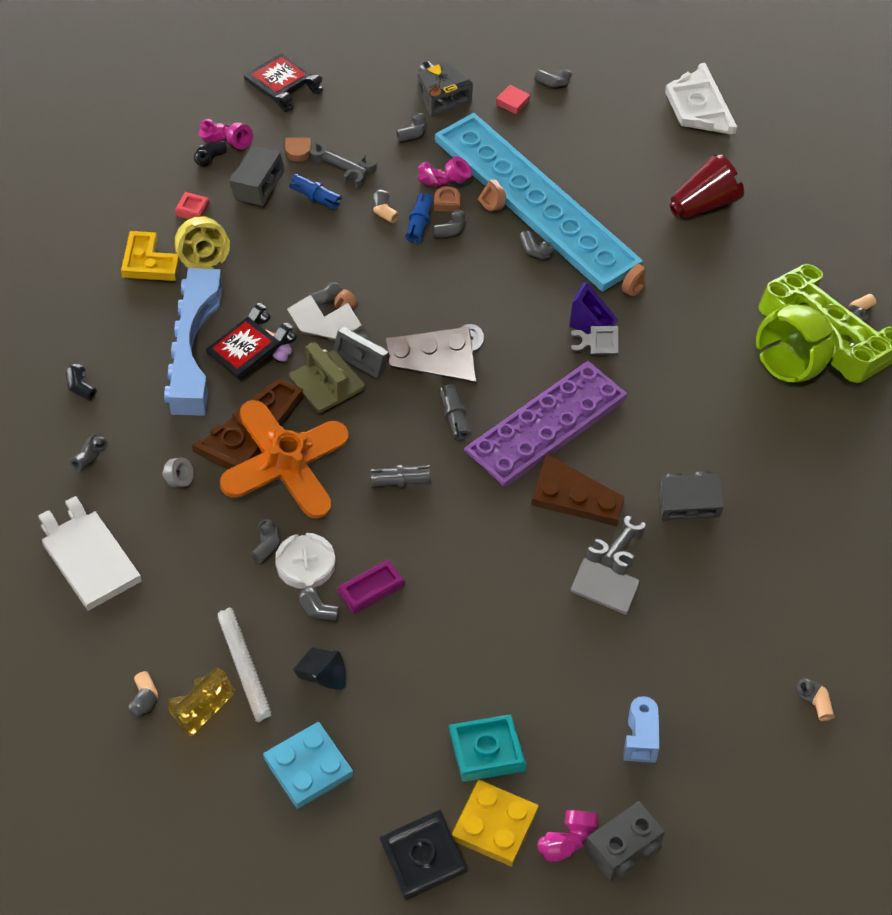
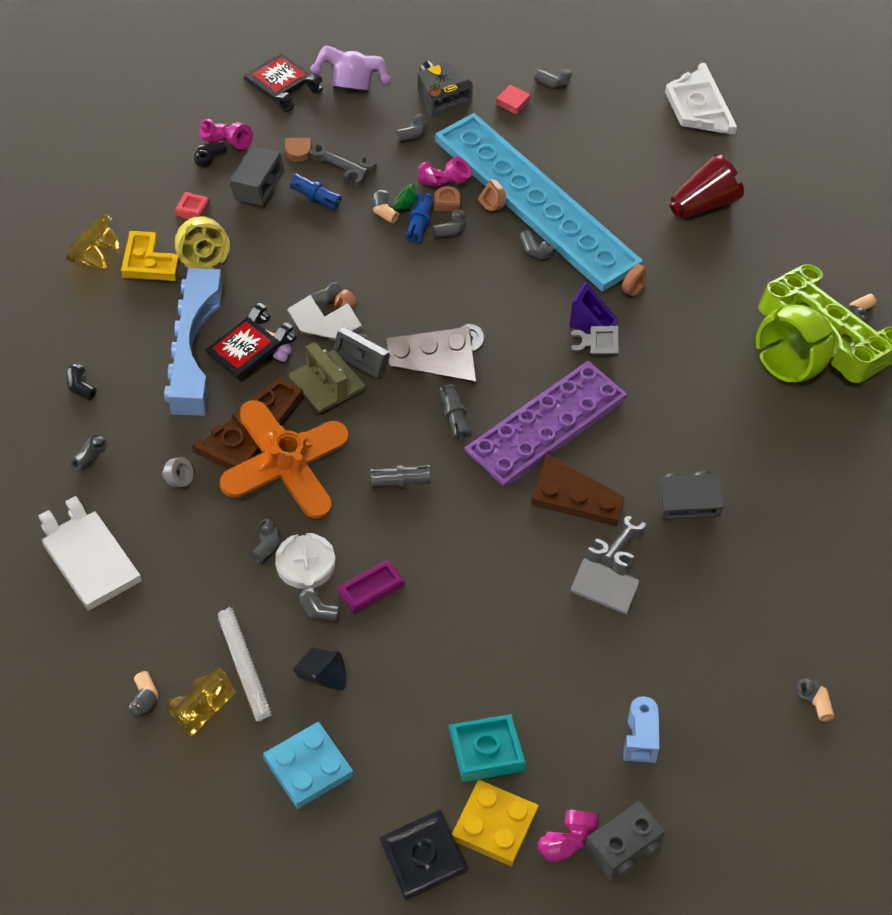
(85, 248): none -> clear yellow tile
(351, 68): none -> lavender piece
(405, 198): none -> green animal

